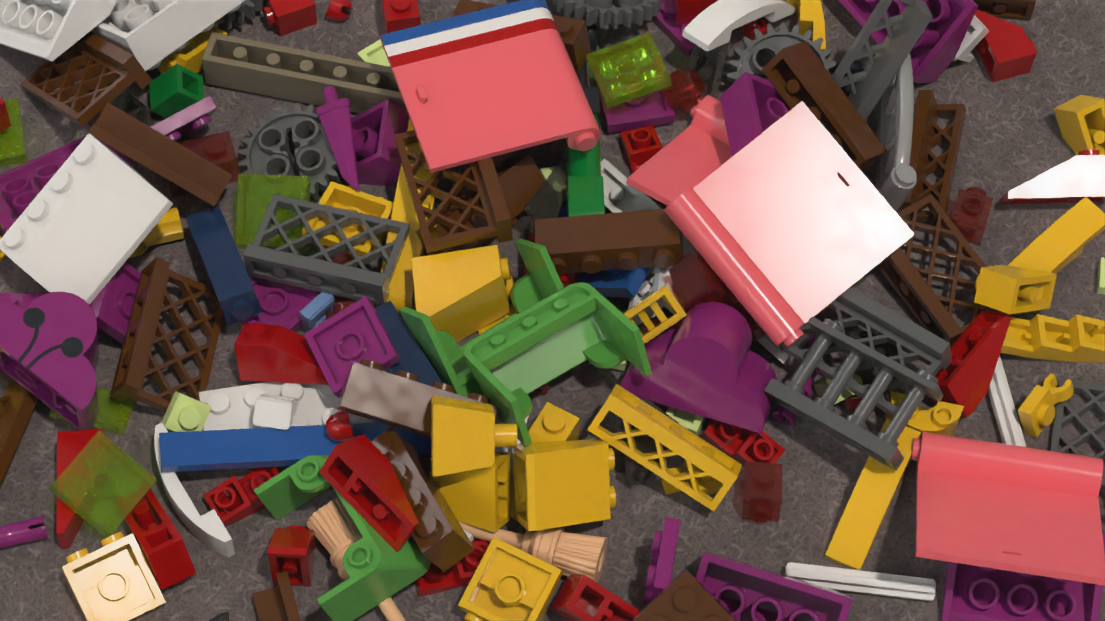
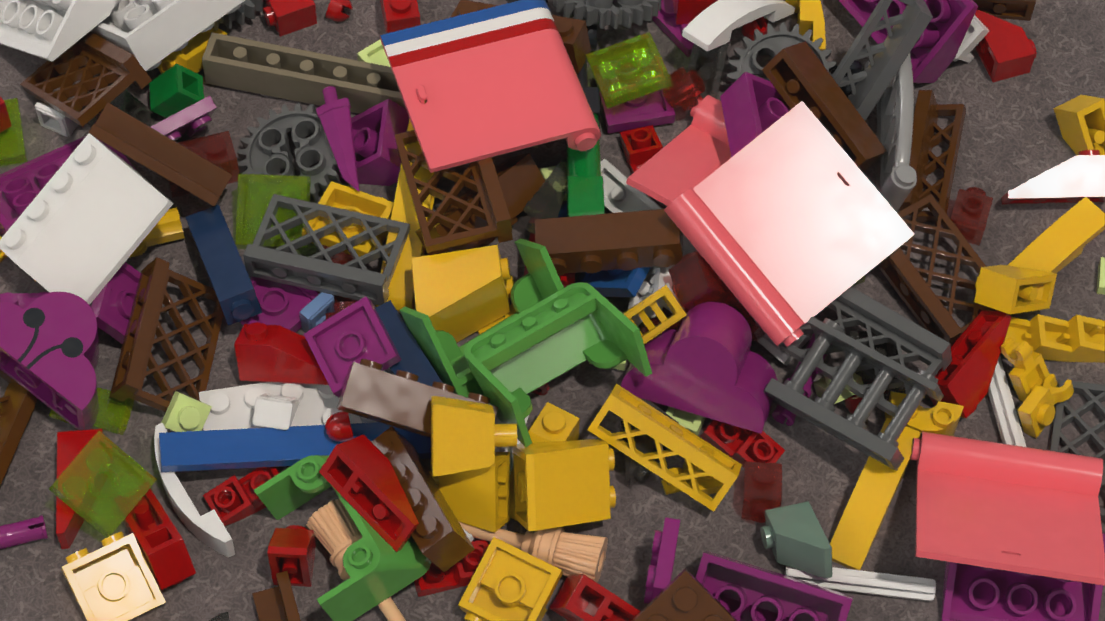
(54, 120): none -> white slope
(798, 539): none -> sand green slope
(1028, 367): none -> yellow plate

